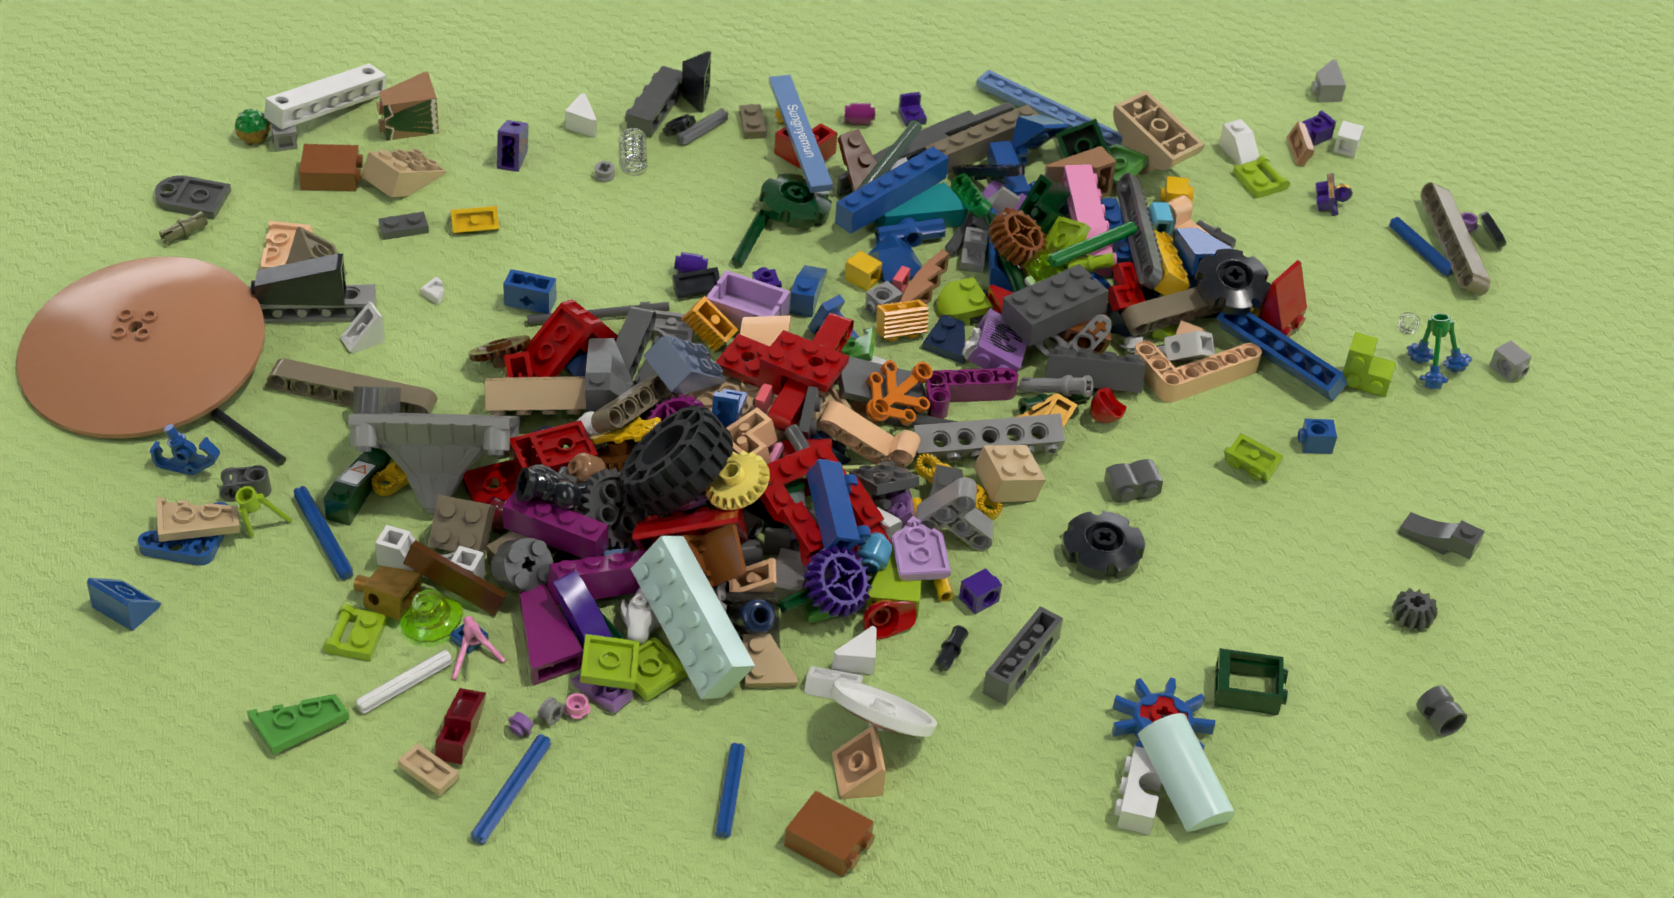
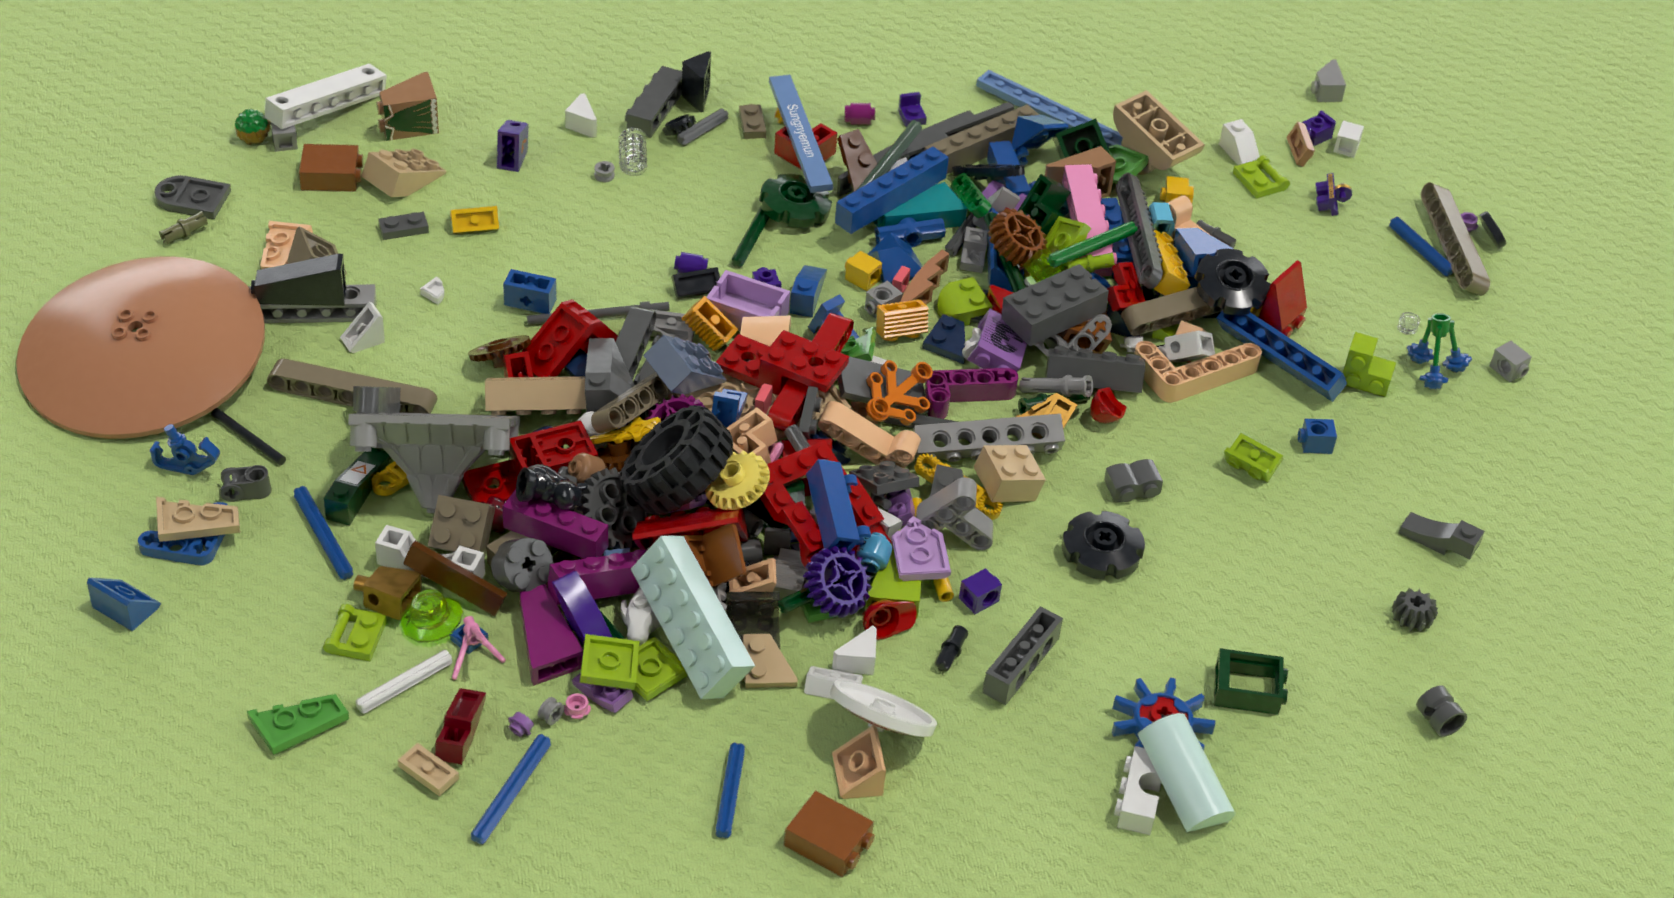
(251, 502): lime plant -> none
(756, 617): dark blue head -> none

